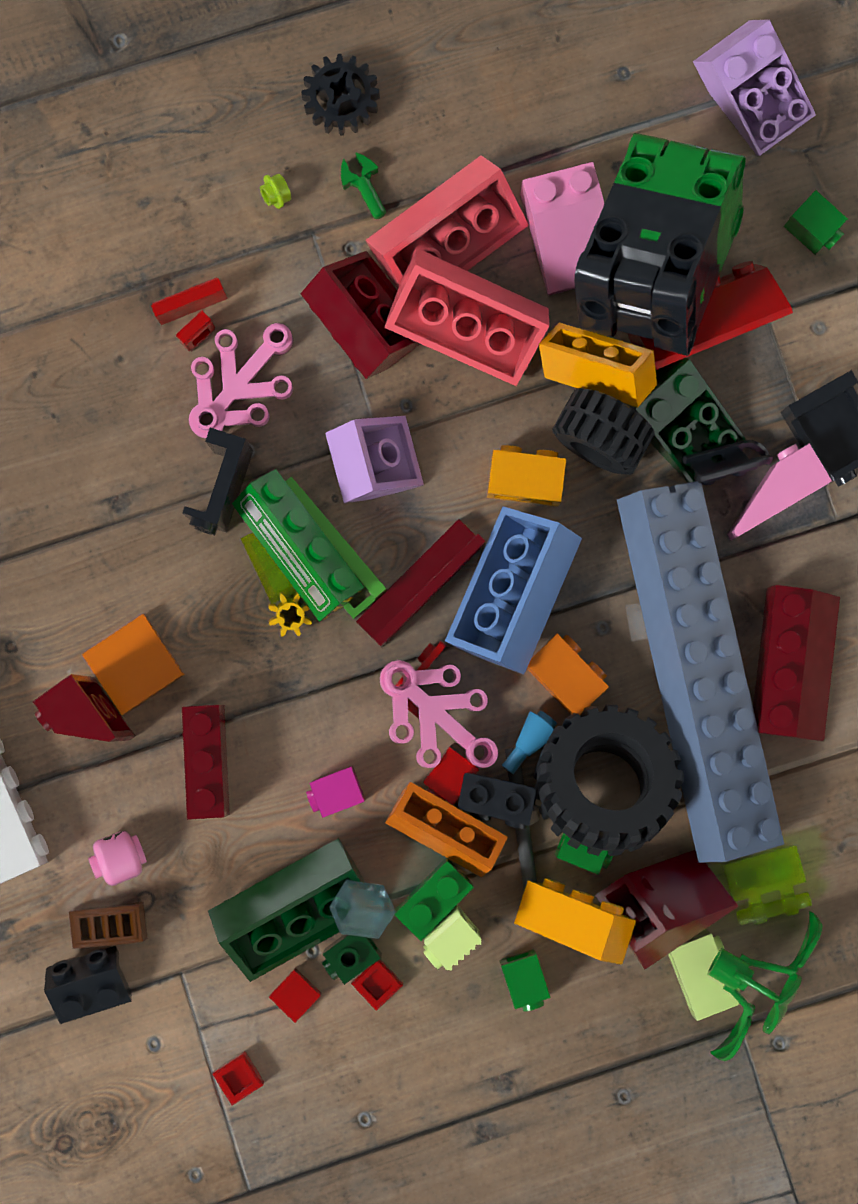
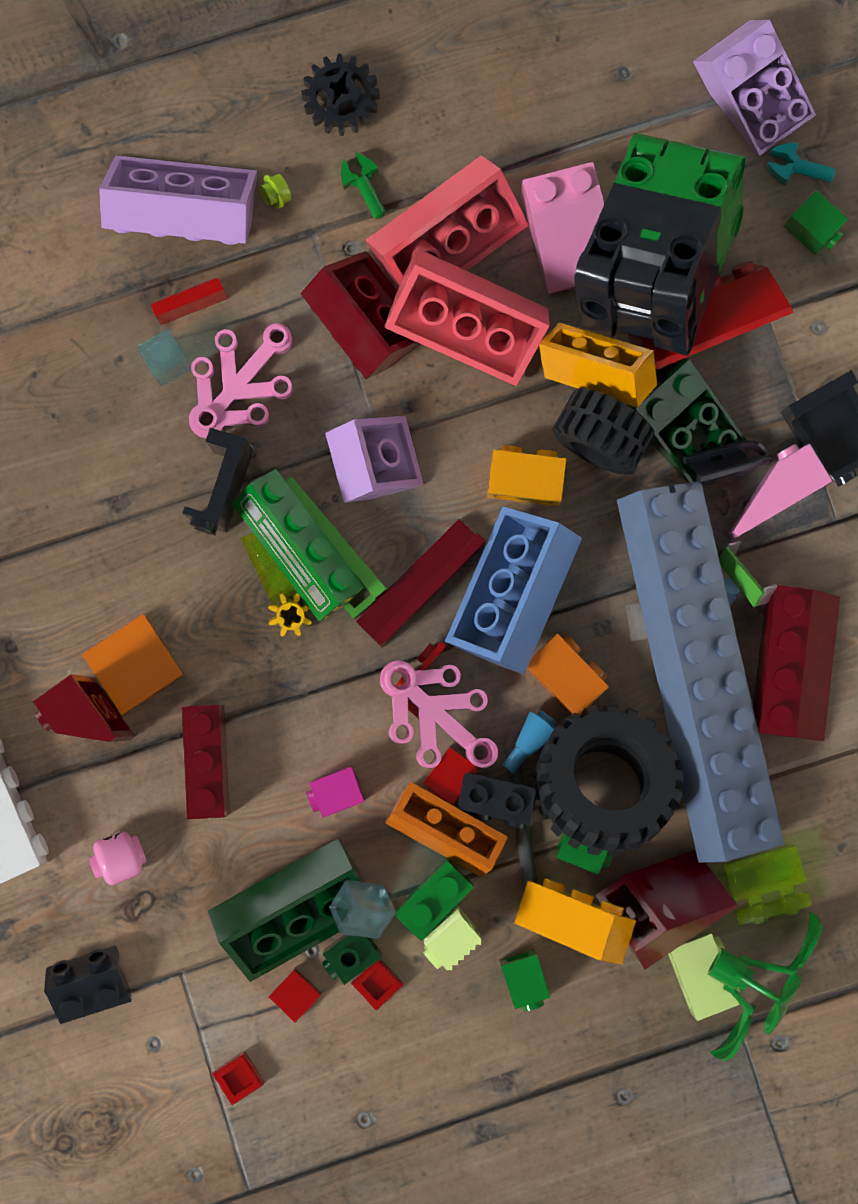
(137, 923): reddish brown slope -> none
(164, 357): none -> clear light blue brick
(178, 199): none -> lavender slope
(195, 331): red tile -> none
(741, 579): none -> bright green piece
(796, 165): none -> teal bar

